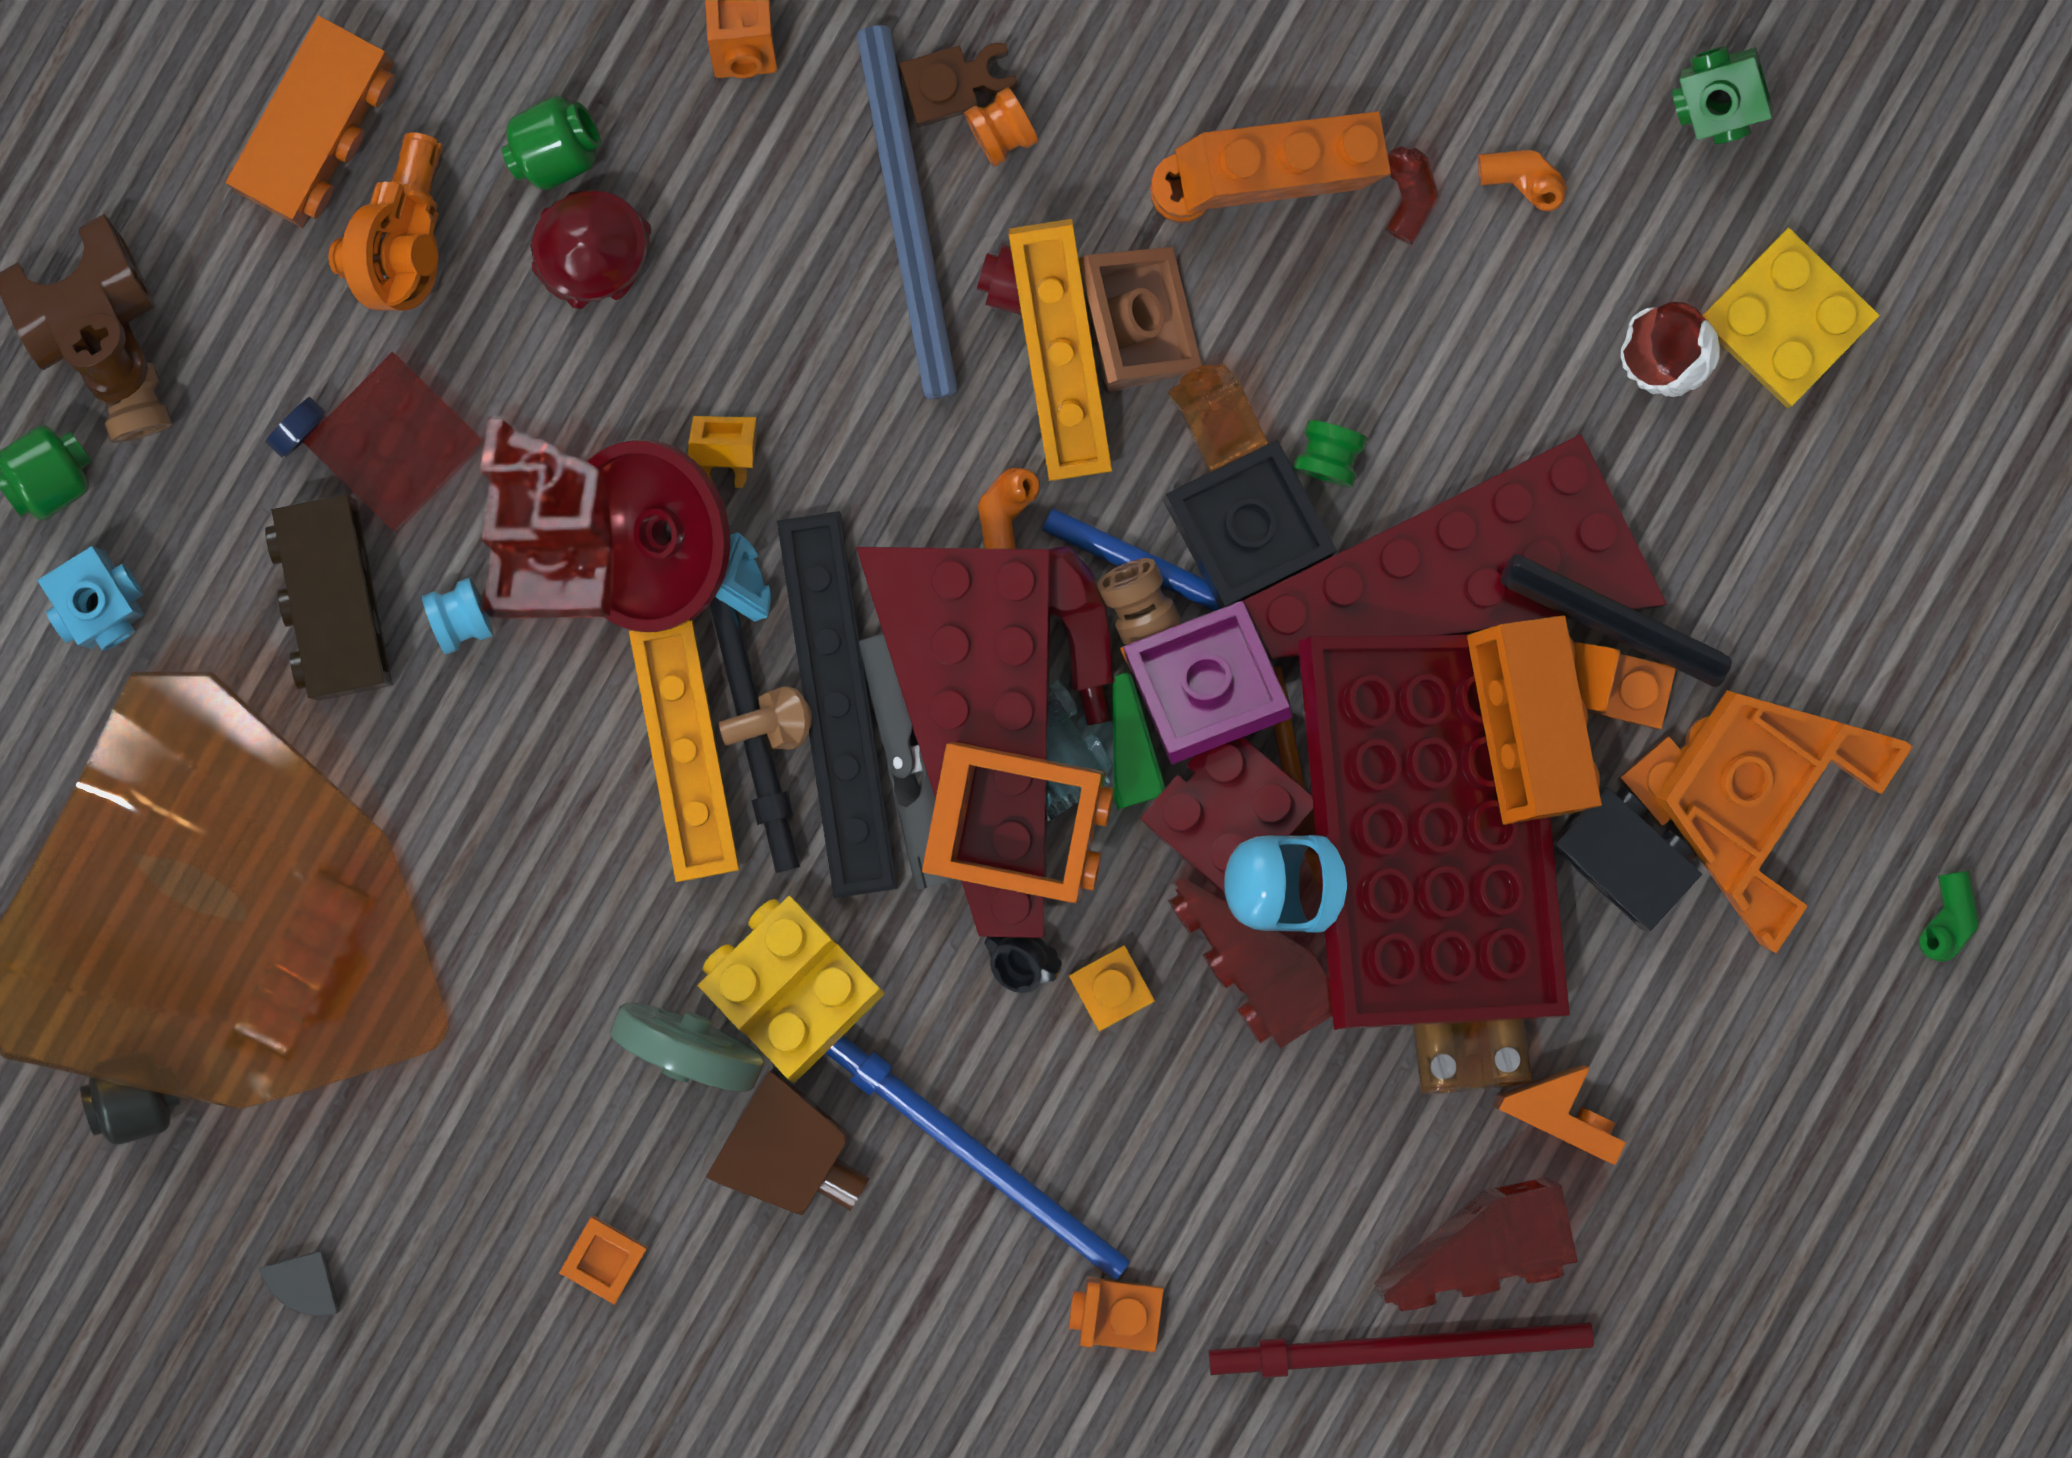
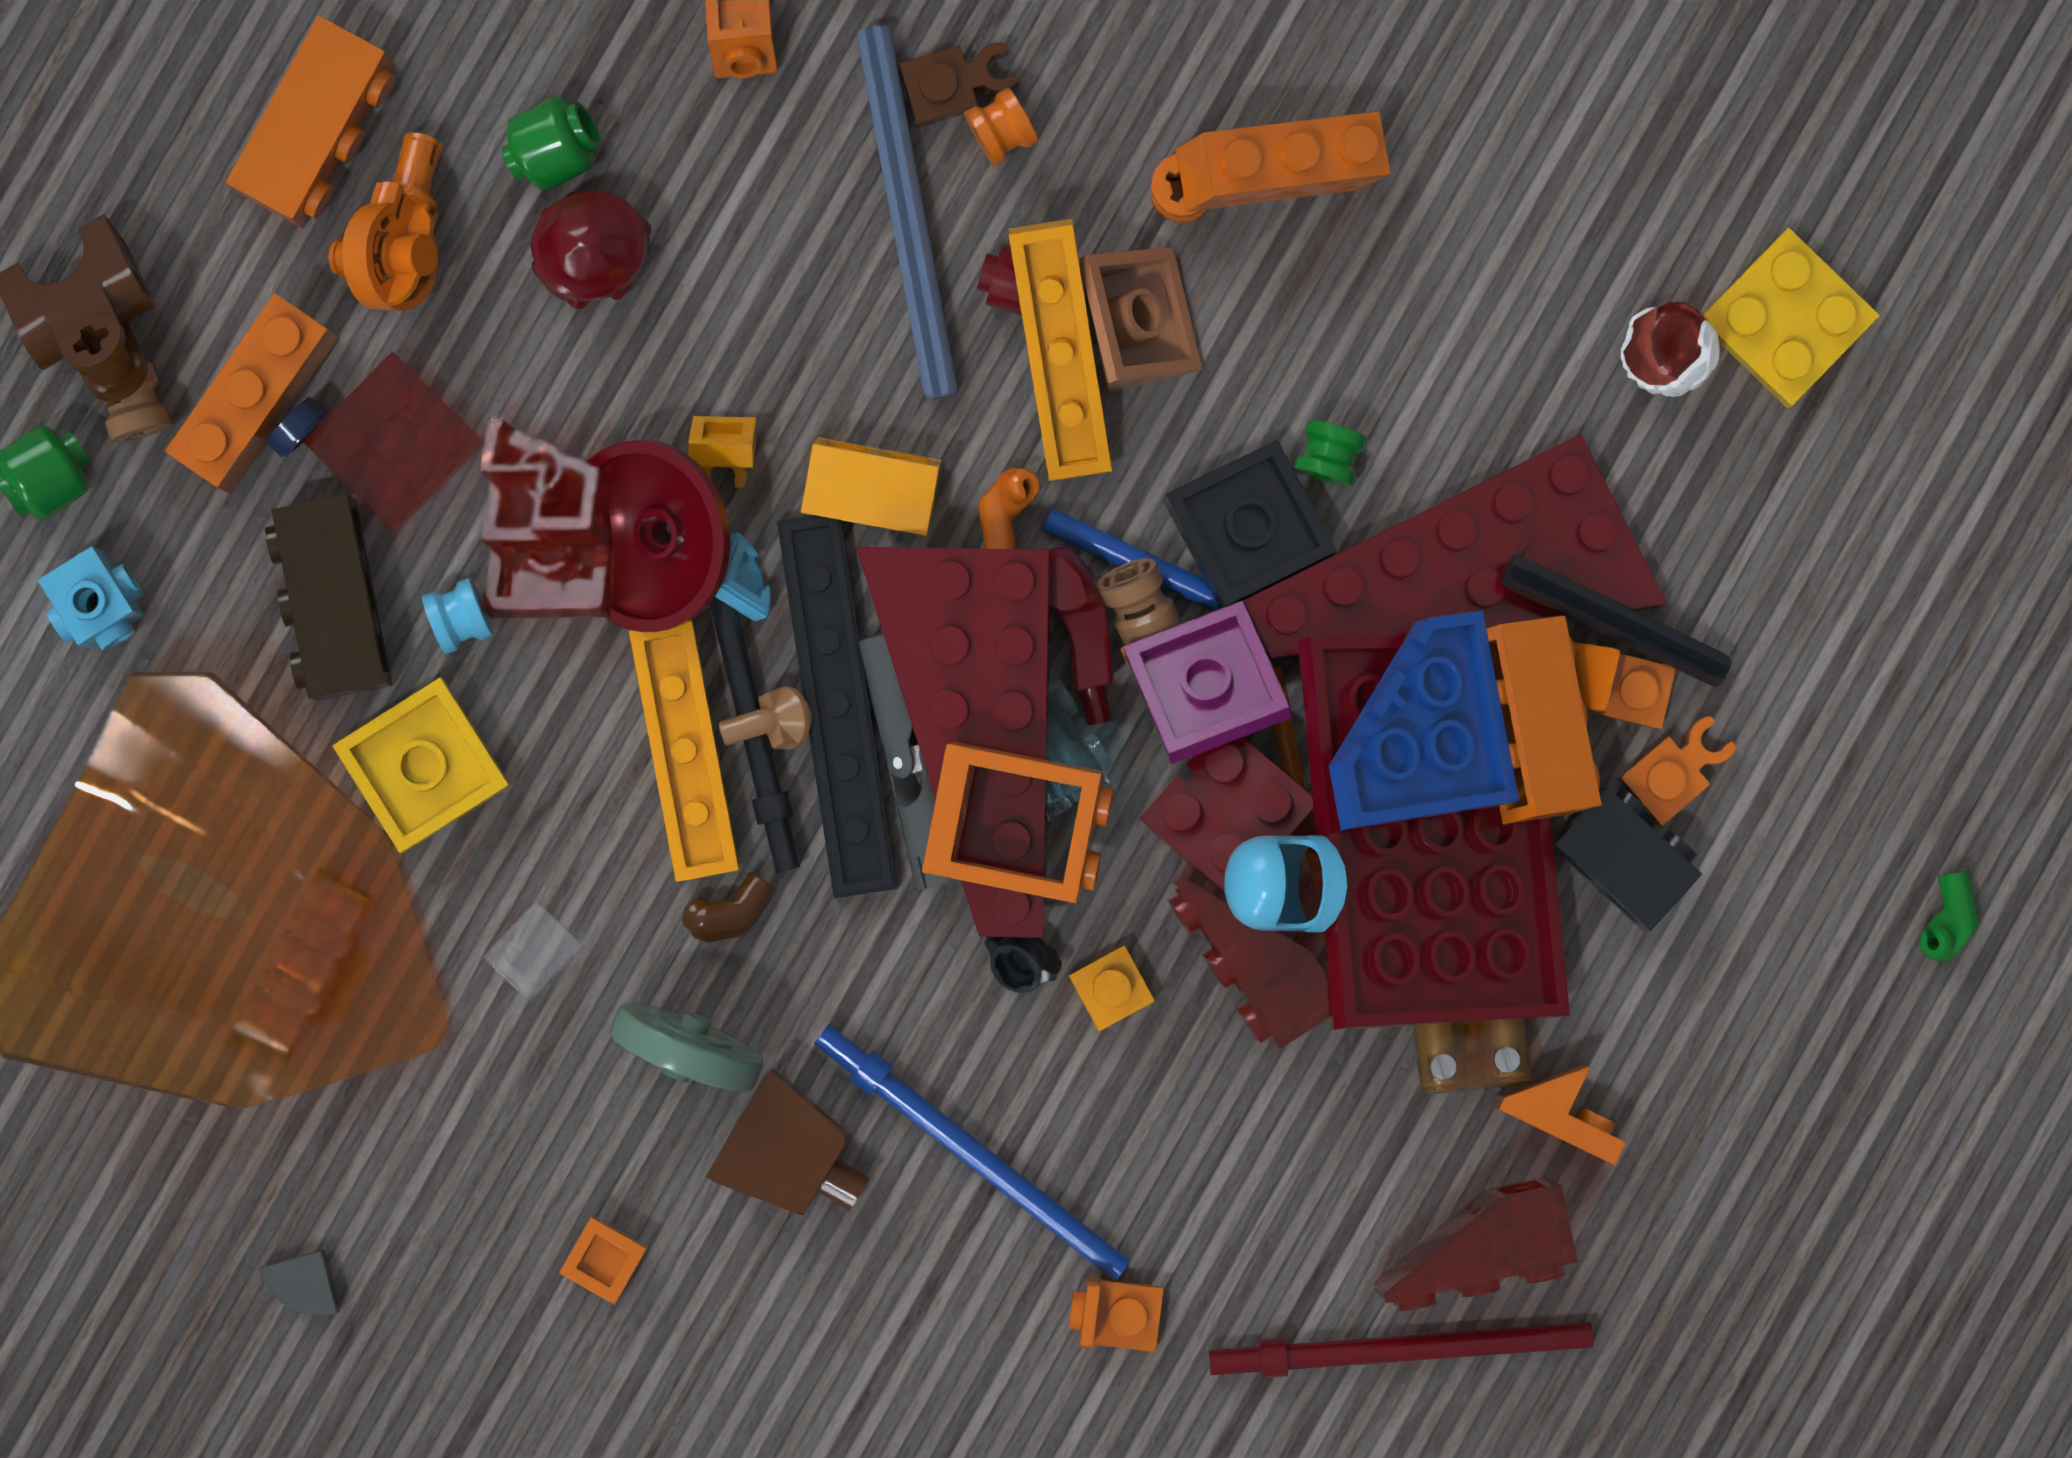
(125, 1111): pearl dark grey head -> none
(251, 394): none -> orange brick
(421, 765): none -> yellow plate
(534, 952): none -> clear panel
(728, 918): none -> reddish brown arm
(789, 986): yellow plate -> none
(871, 486): none -> light orange hinge
(1135, 763): green slope -> none
(1217, 415): clear orange bracket -> none
(1418, 192): clear red arm -> none
(1428, 732): none -> blue plate
(1528, 173): orange arm -> none
(1739, 77): green brick -> none
(1747, 783): orange wing -> none

